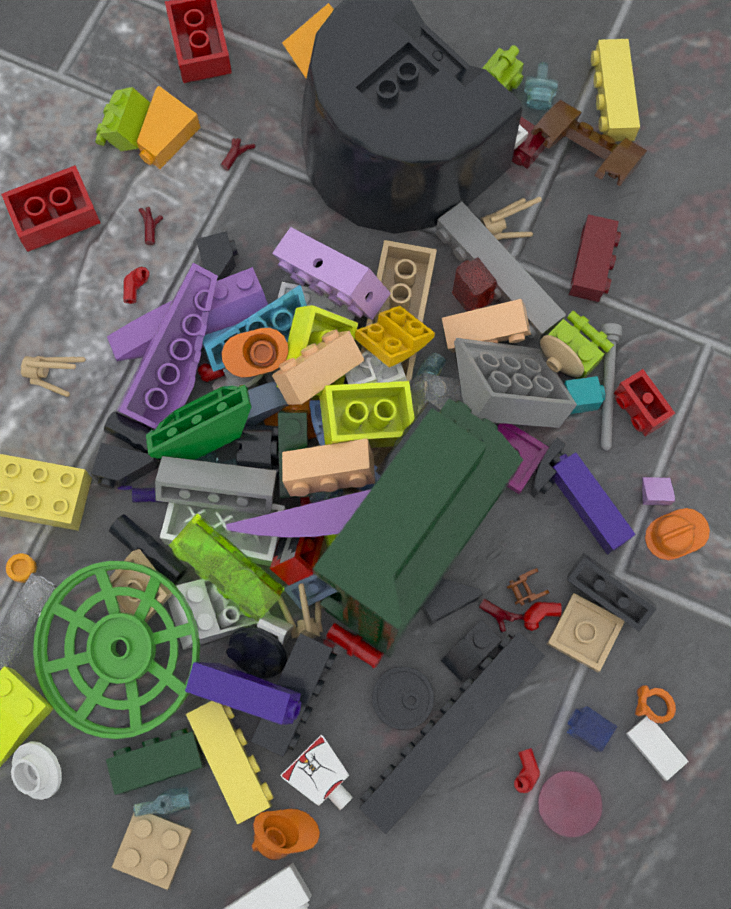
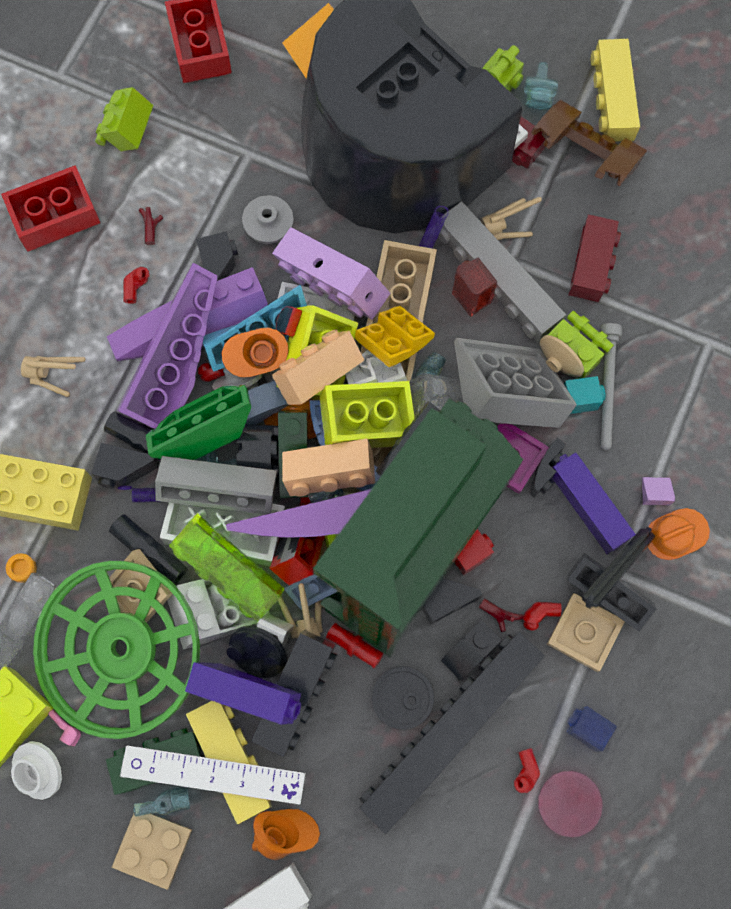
(70, 735): none -> bright pink hand
(165, 128): light orange slope -> none
(213, 774): none -> white tile
(234, 152): dark red bar -> none
(269, 229): none -> light grey piece
(288, 320): none -> tile
(319, 774): white torso -> none
(433, 225): none -> dark purple piece
(475, 552): none -> red brick
(489, 324): light nougat brick -> none
(531, 596): dark orange piece -> none
(618, 568): none -> black axle
(642, 708): orange piece -> none
(643, 403): red brick -> none
(656, 748): white tile -> none

